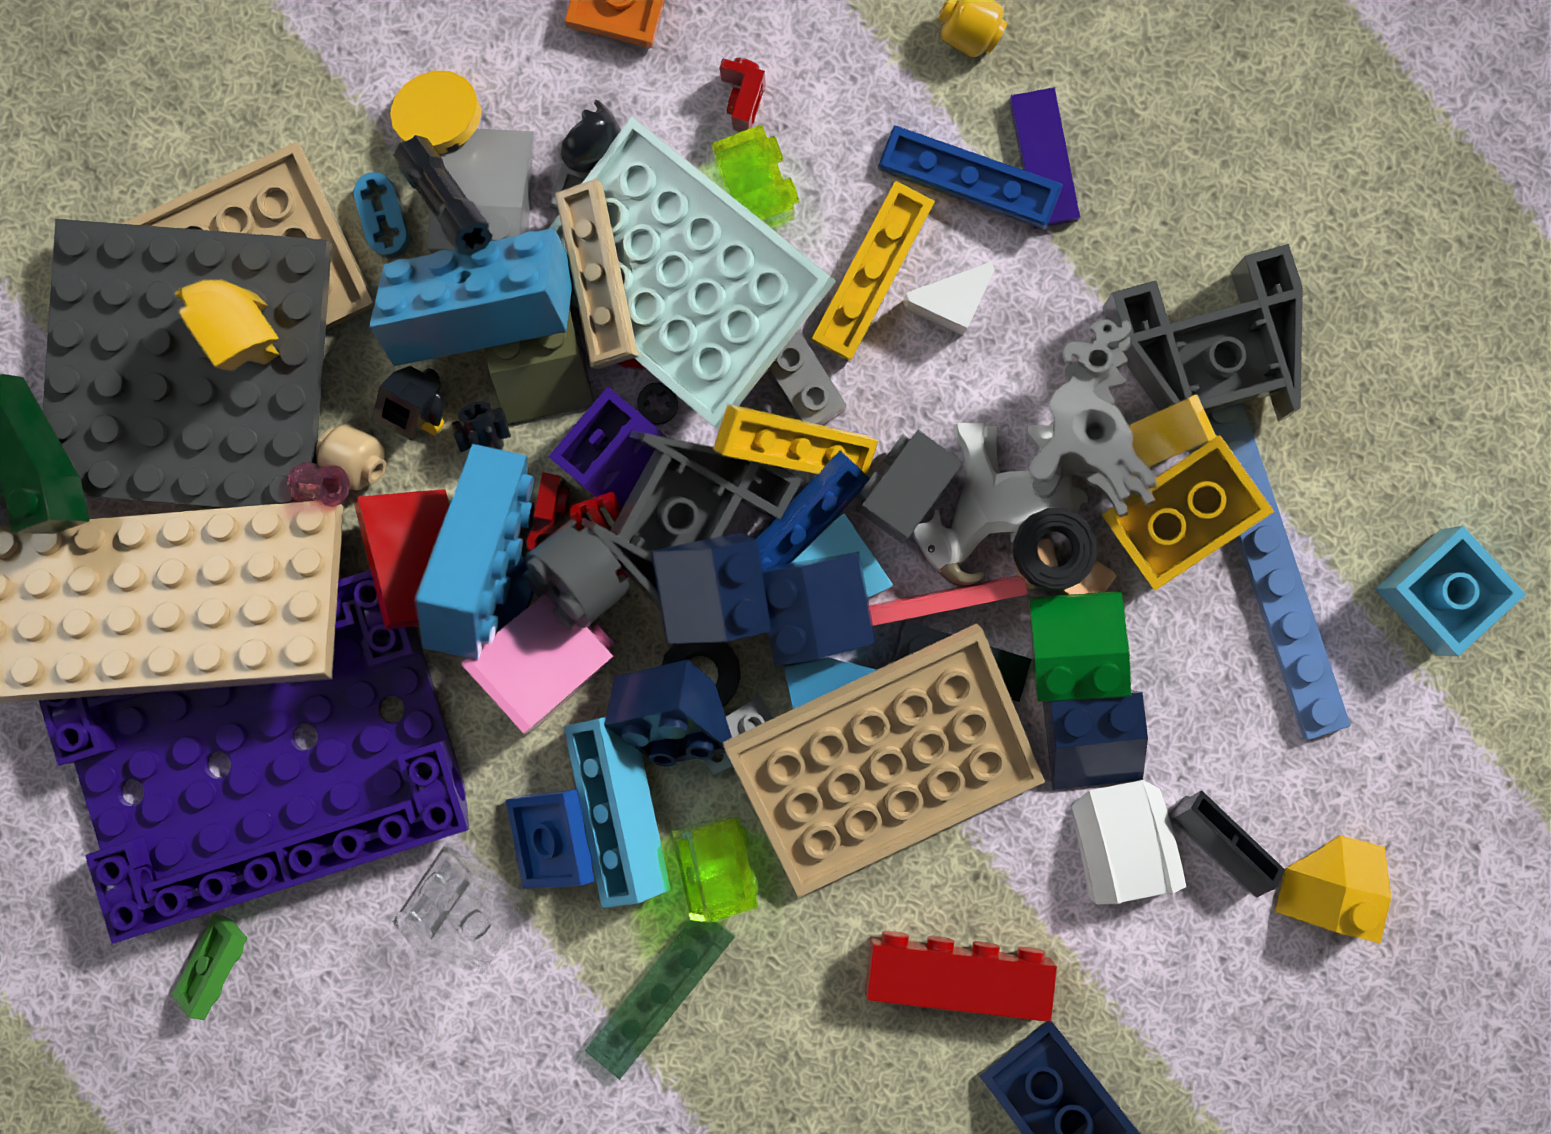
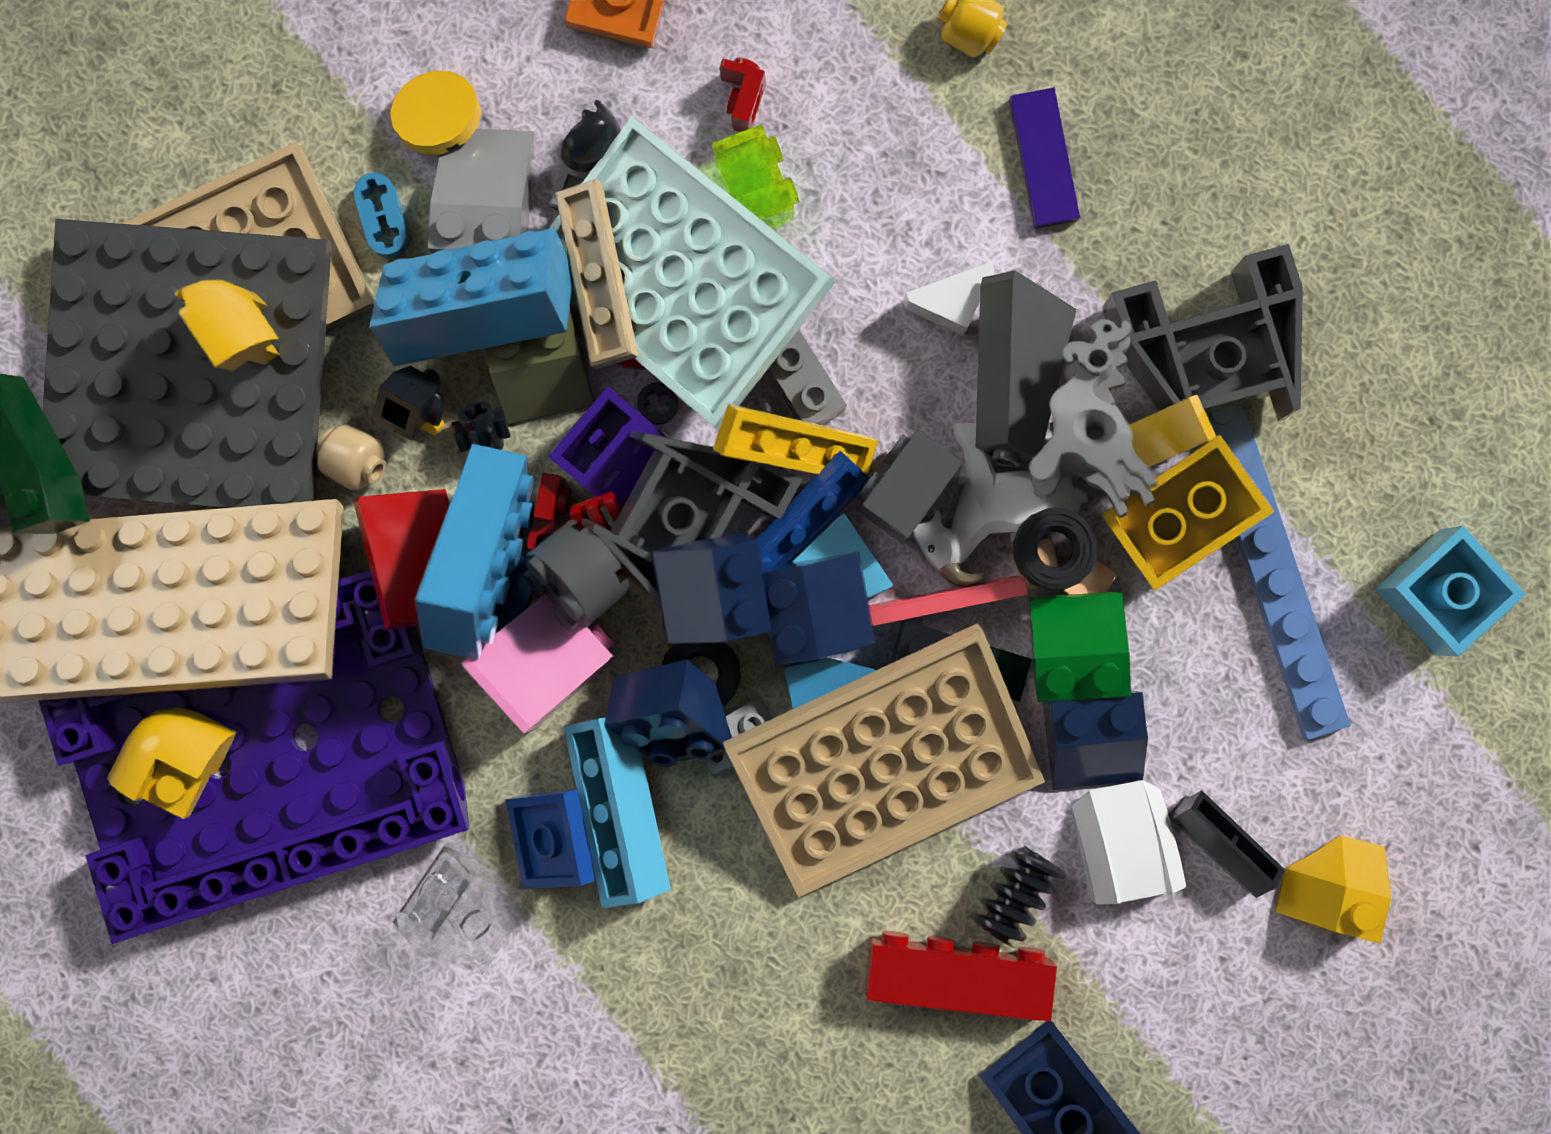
(171, 759): none -> yellow brick
(209, 967): bright green plate -> none
(325, 484): clear pink bush -> none
(458, 216): black axle -> none
(658, 995): clear green tile -> none
(715, 869): clear neon green brick -> none
(872, 271): yellow plate -> none
(970, 177): blue tile -> none
(1018, 365): none -> dark grey slope
(1018, 896): none -> black piece

